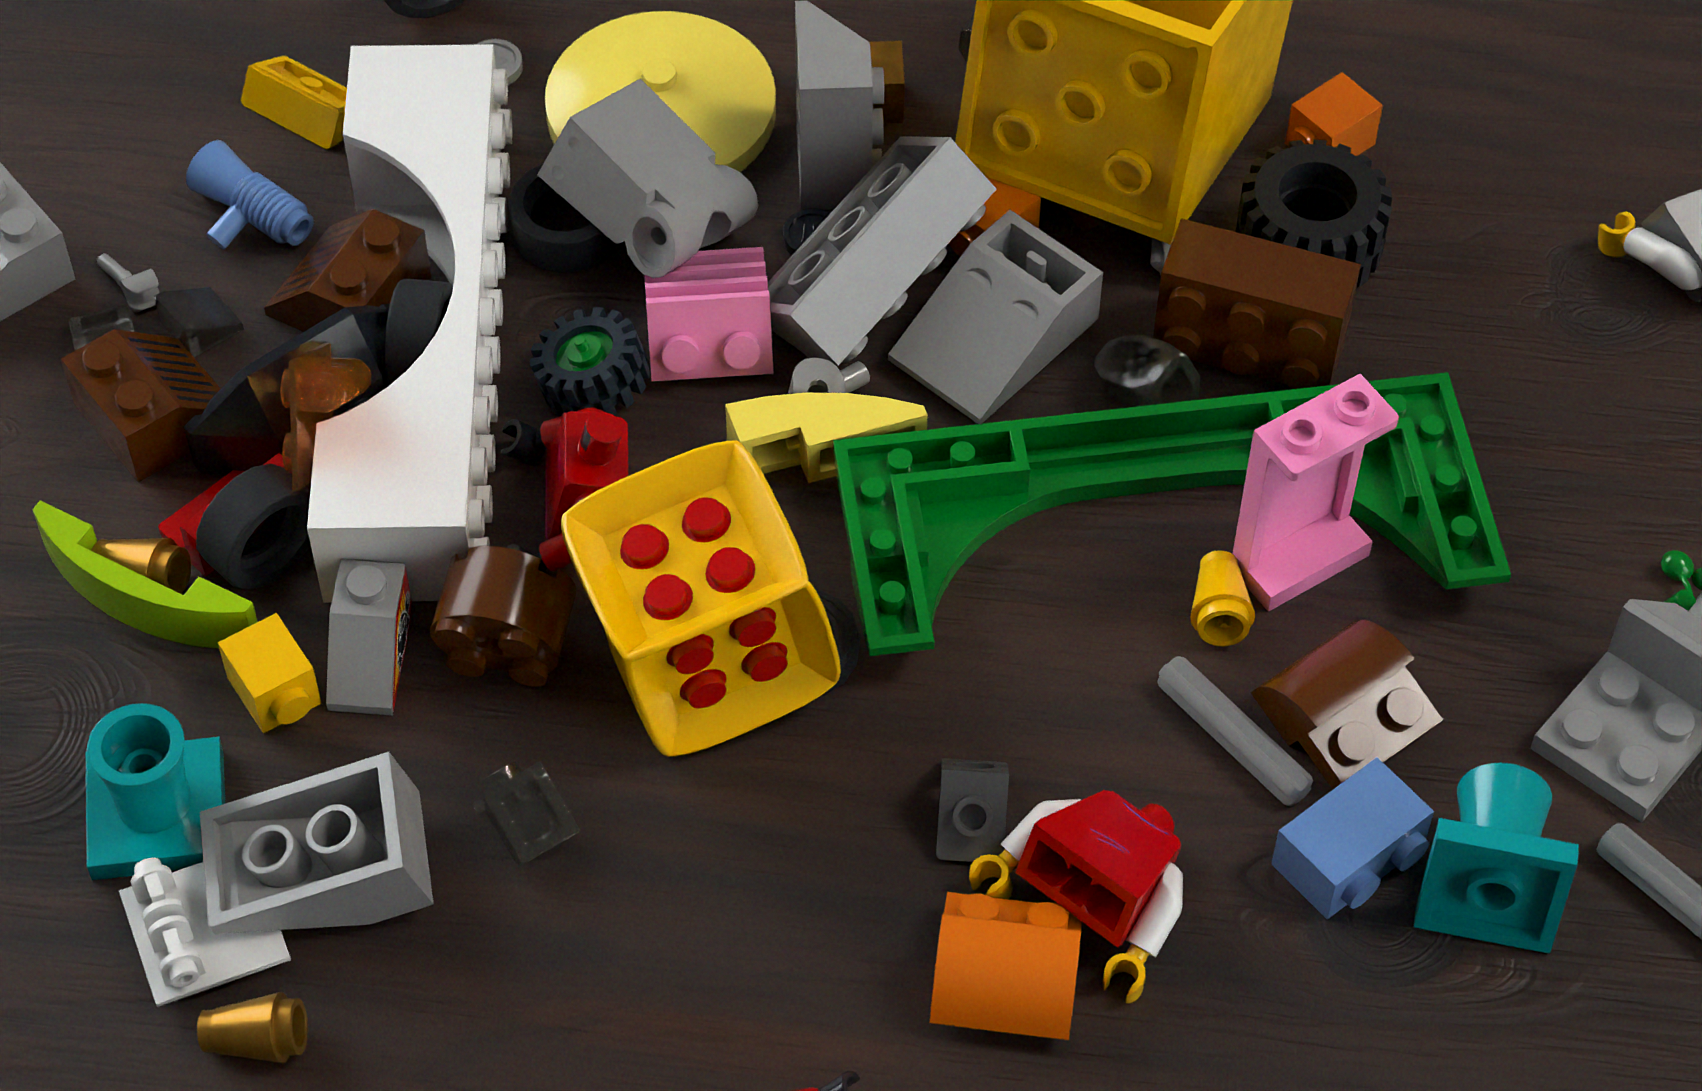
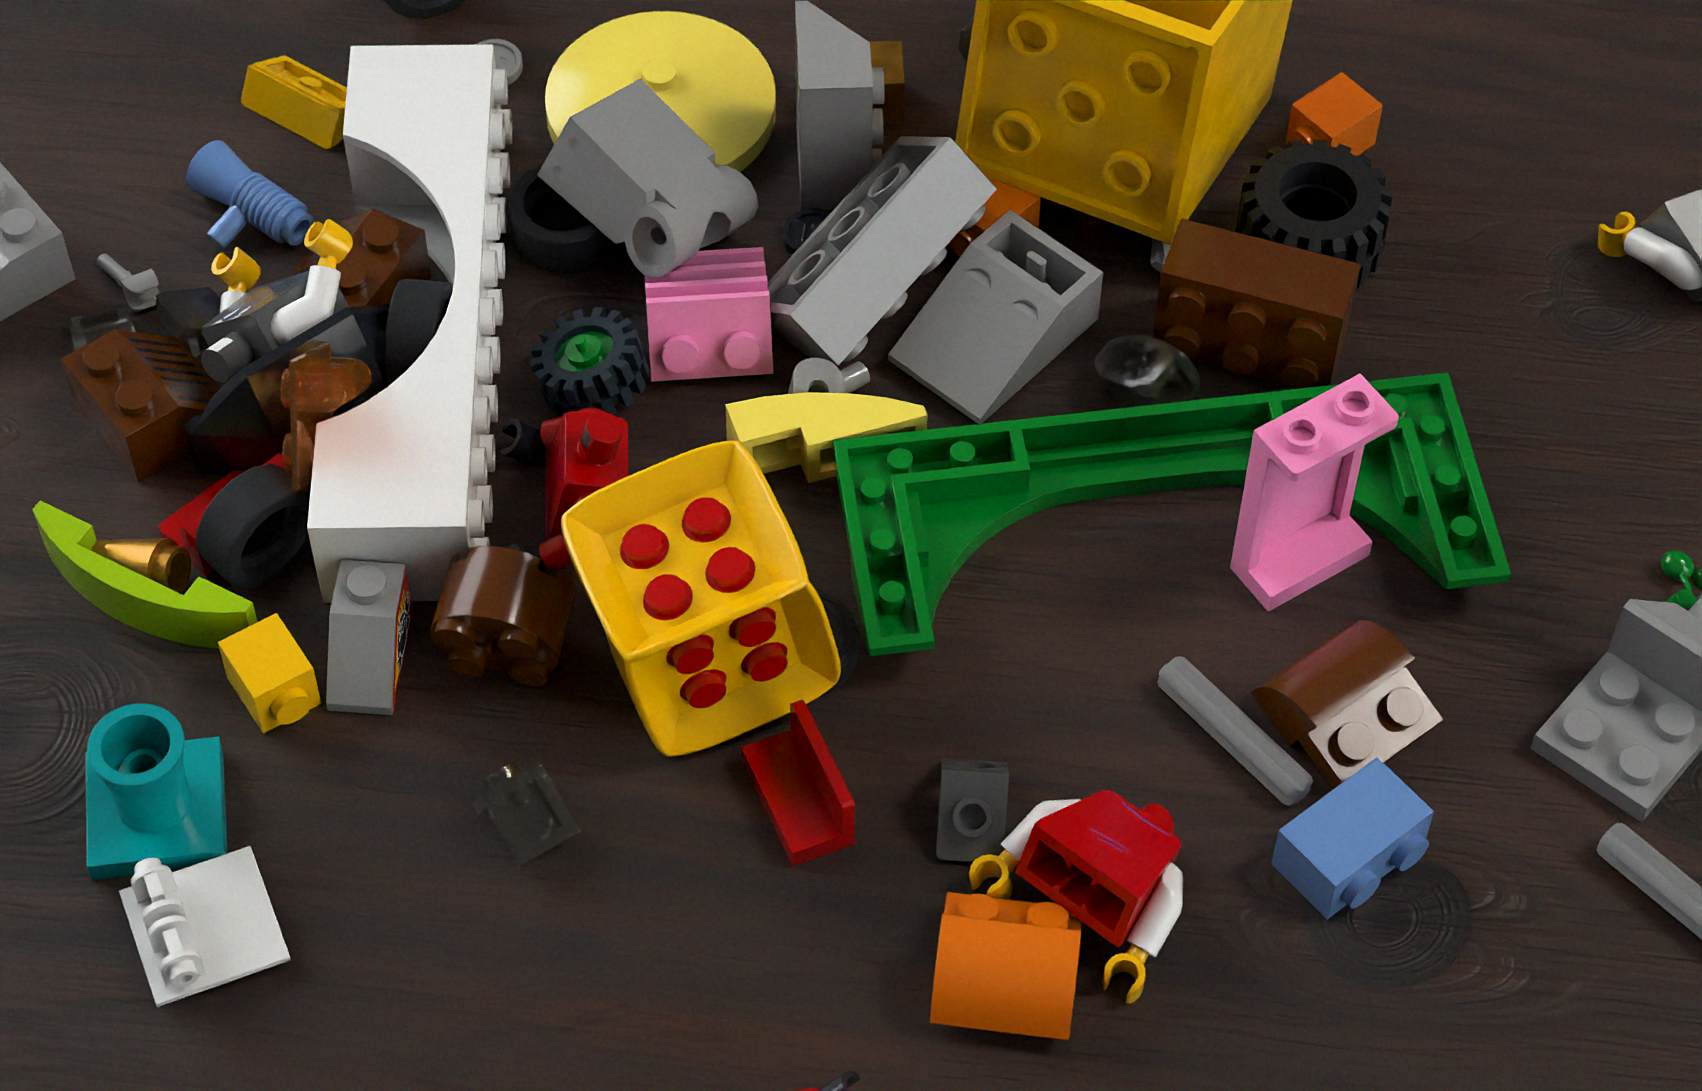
(256, 1028): pearl gold cone -> none
(276, 311): none -> torso
(318, 852): light grey slope -> none
(801, 789): none -> red panel
(1221, 601): yellow cone -> none
(1493, 869): teal plant -> none

